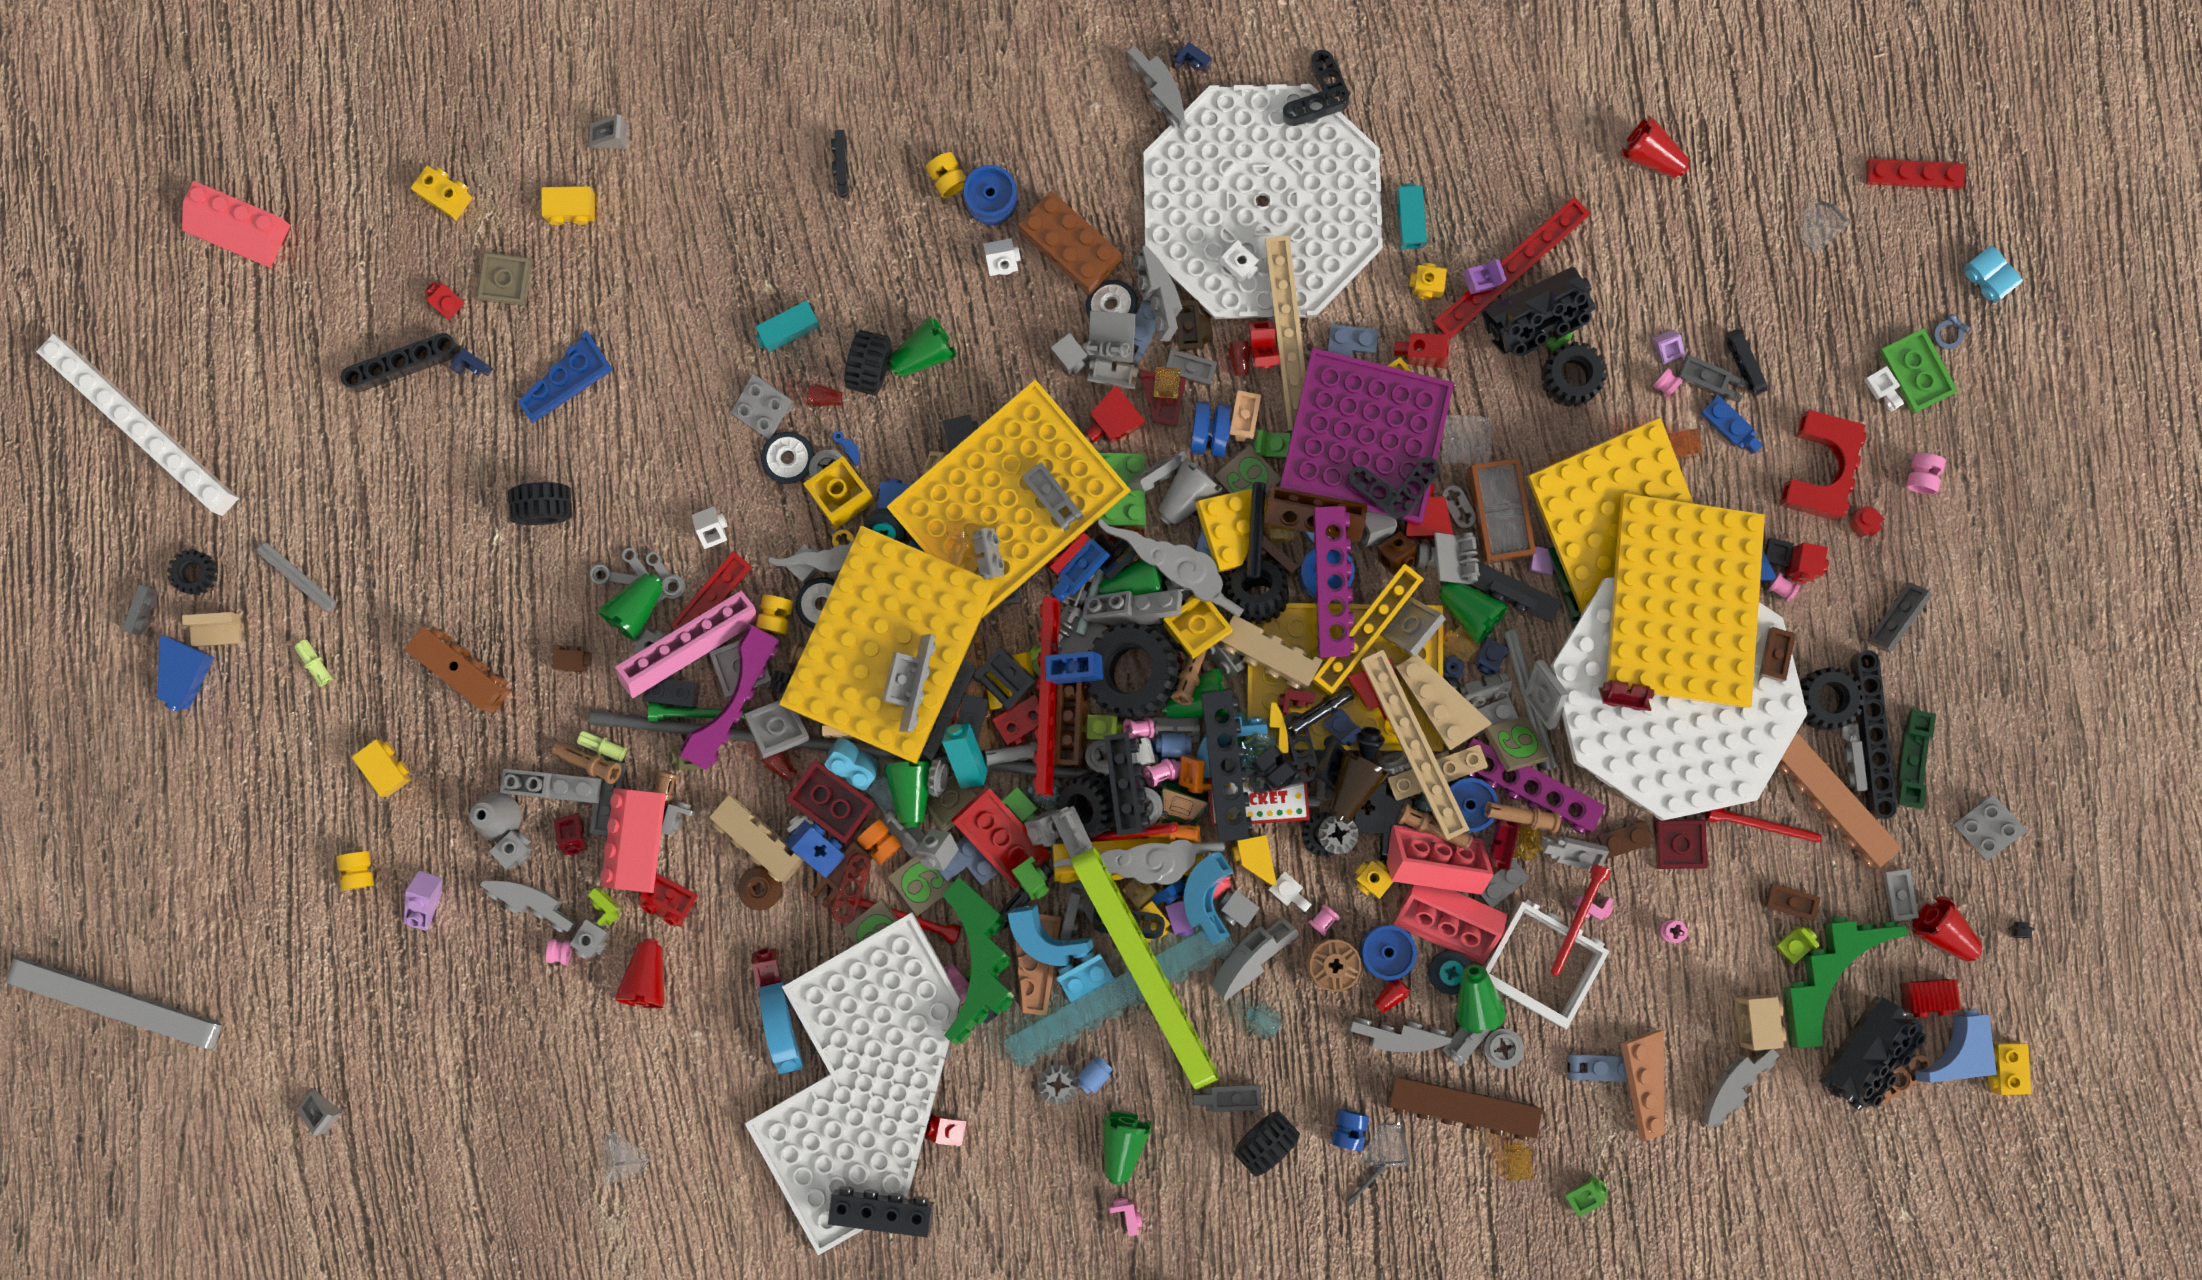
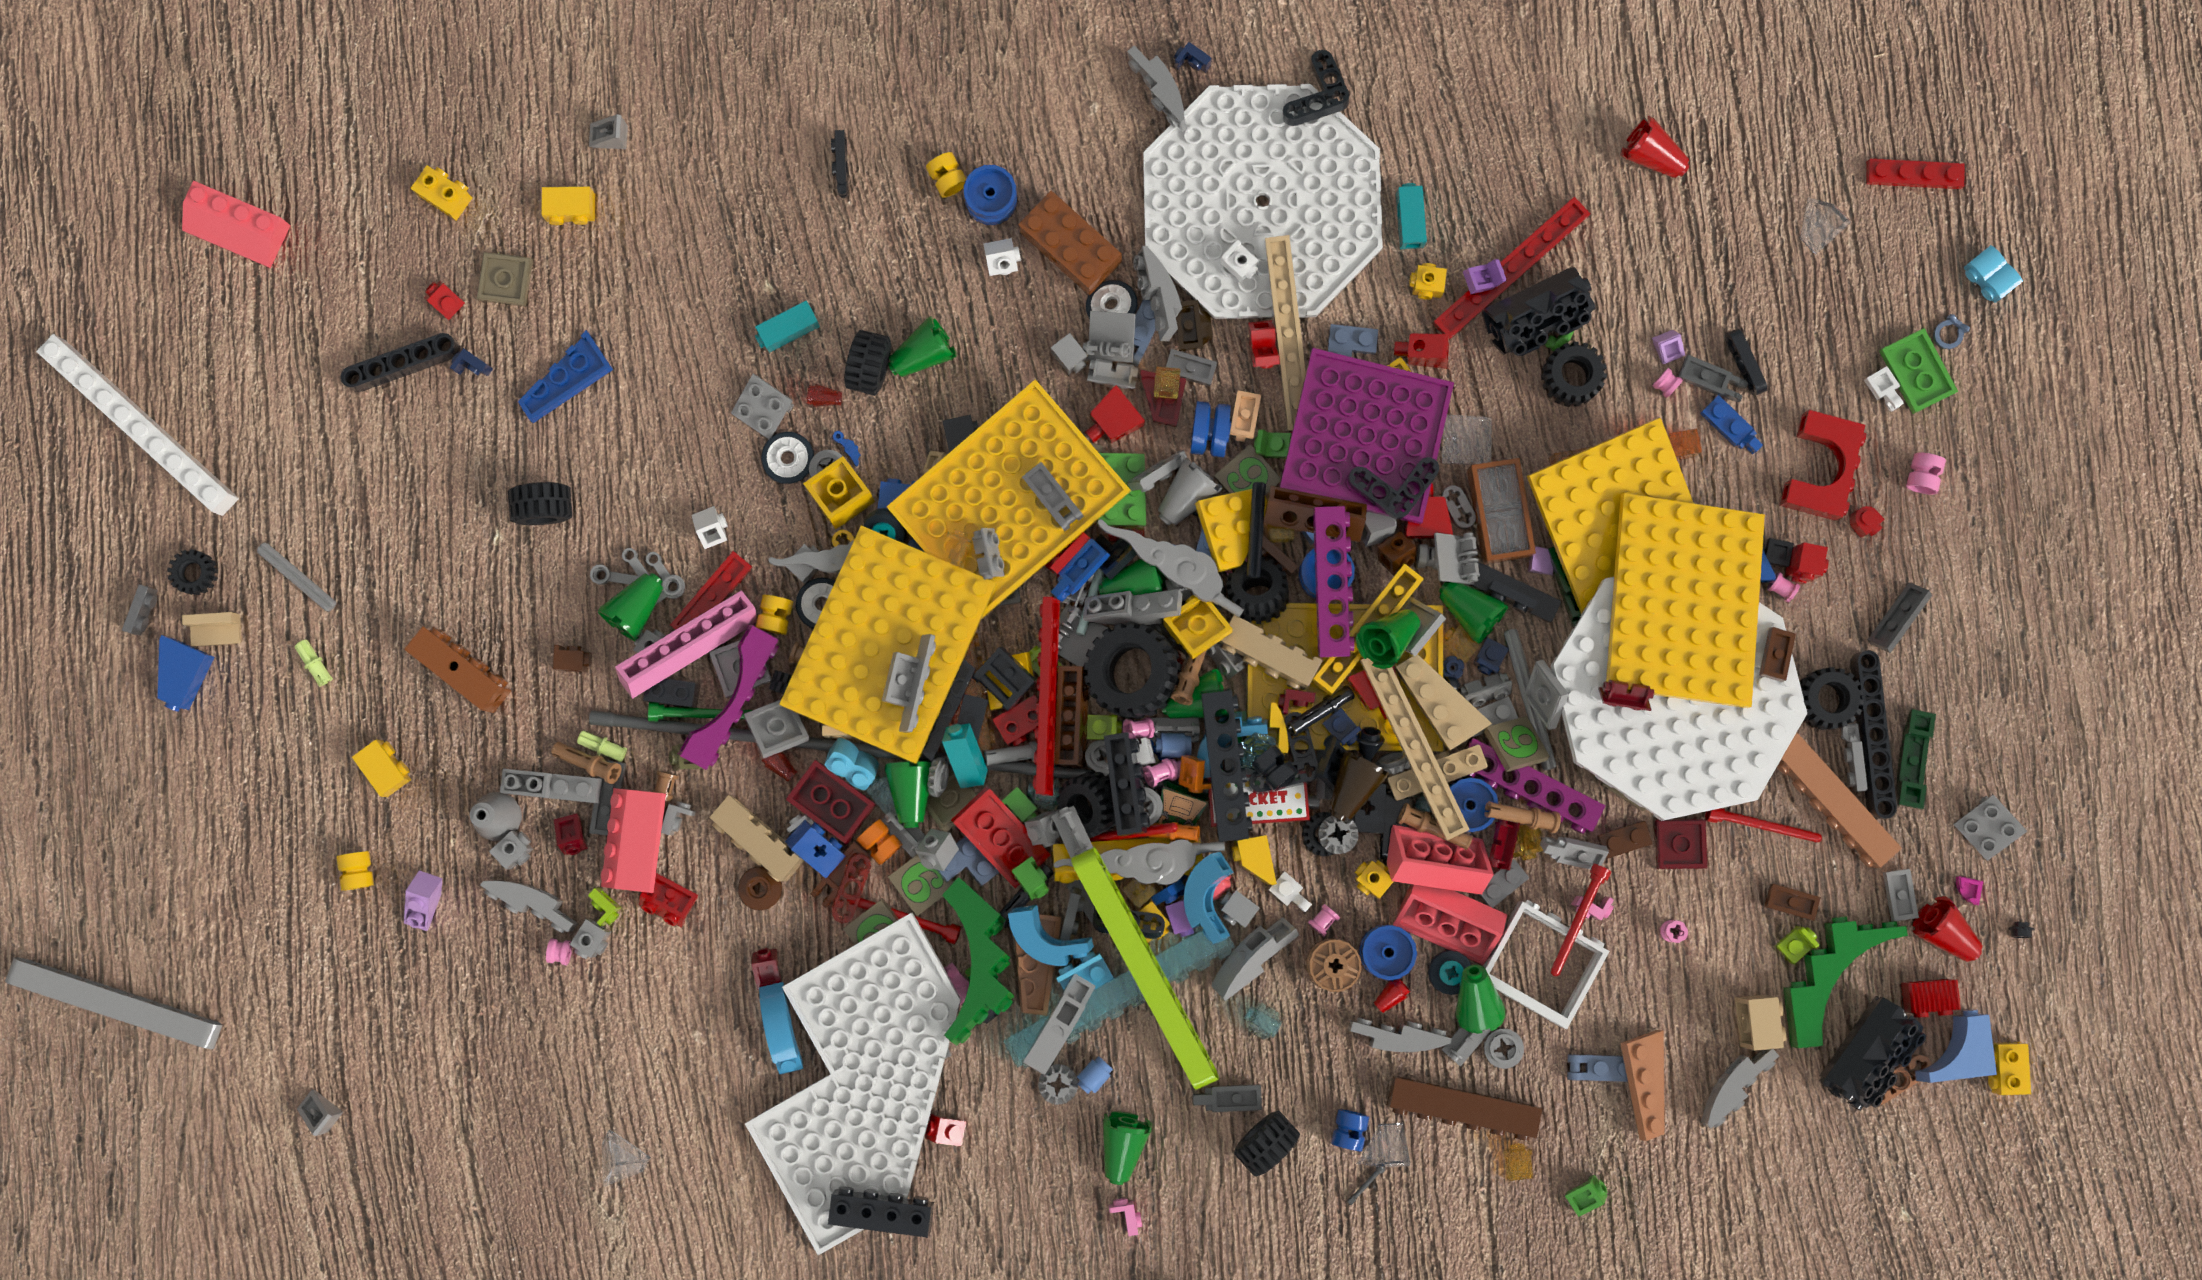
(644, 977): red cone -> none
(1059, 1024): none -> light grey slope
(1074, 667): blue brick -> none
(1239, 355): clear red cone -> none
(1387, 638): none -> green cone
(1969, 889): none -> dark pink tile

